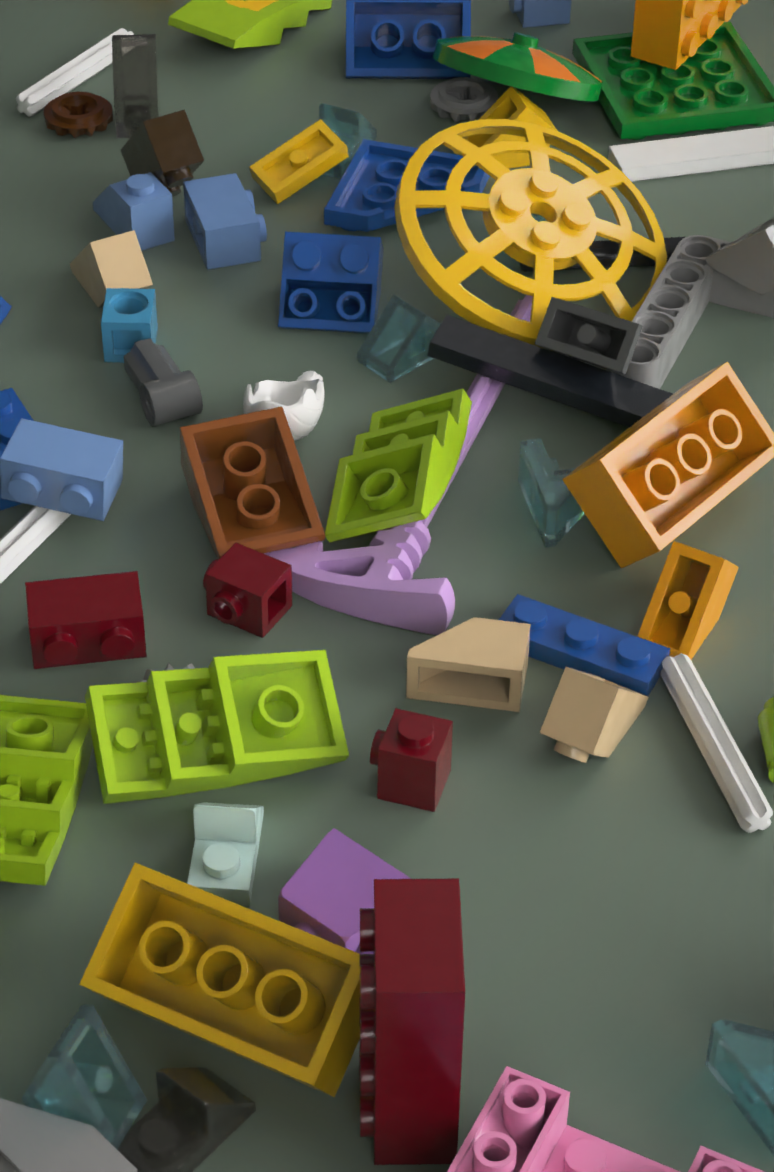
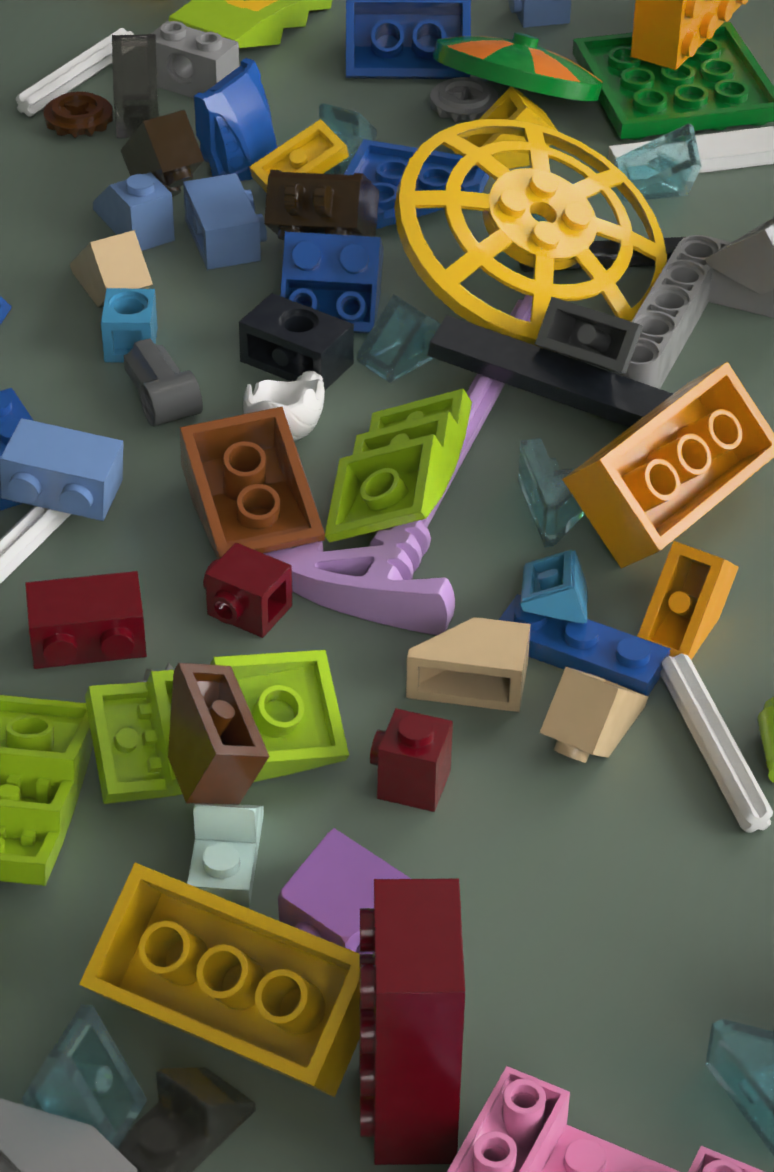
(192, 59): none -> light grey brick
(212, 736): none -> reddish brown slope
(235, 122): none -> blue slope
(295, 339): none -> black brick
(321, 204): none -> dark brown hinge
(555, 587): none -> dark azure slope
(664, 165): none -> clear light blue slope

